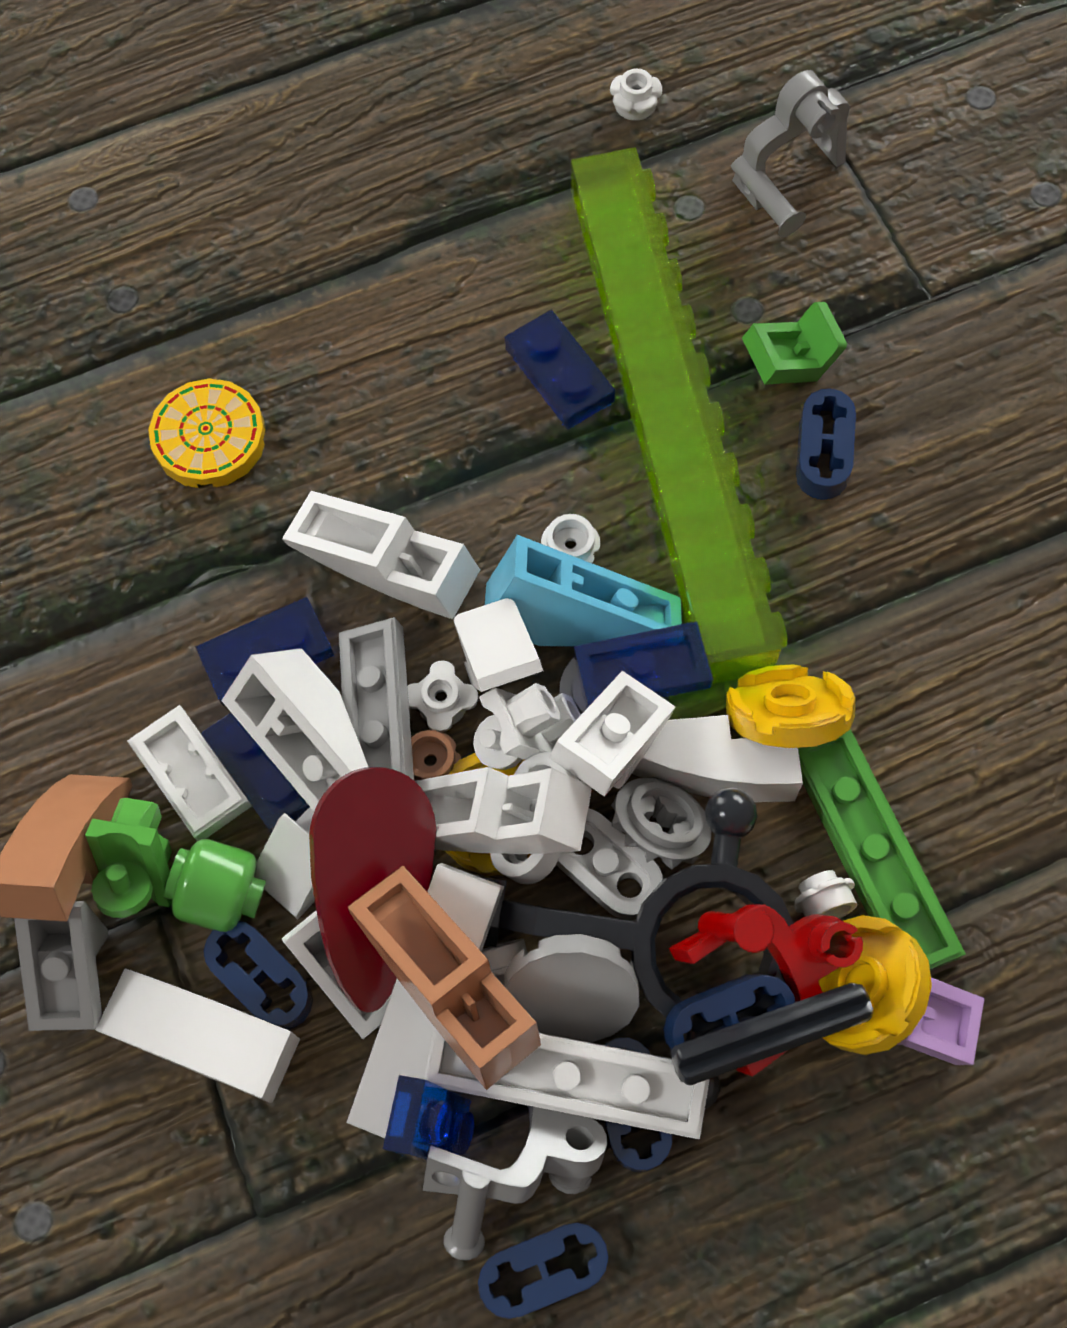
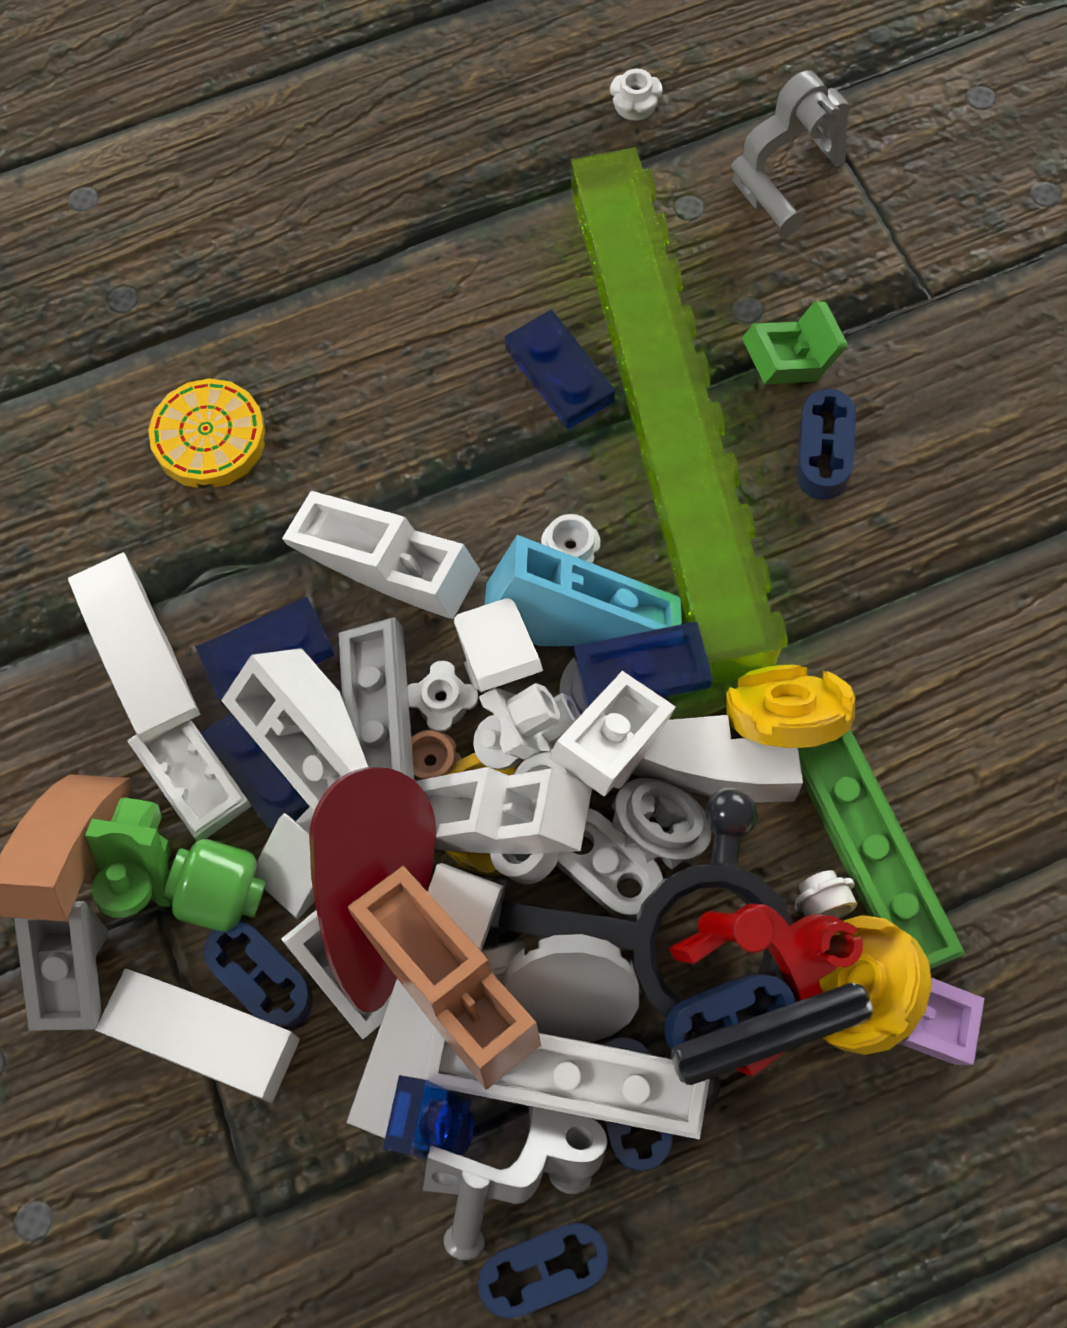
(133, 647): none -> white slope

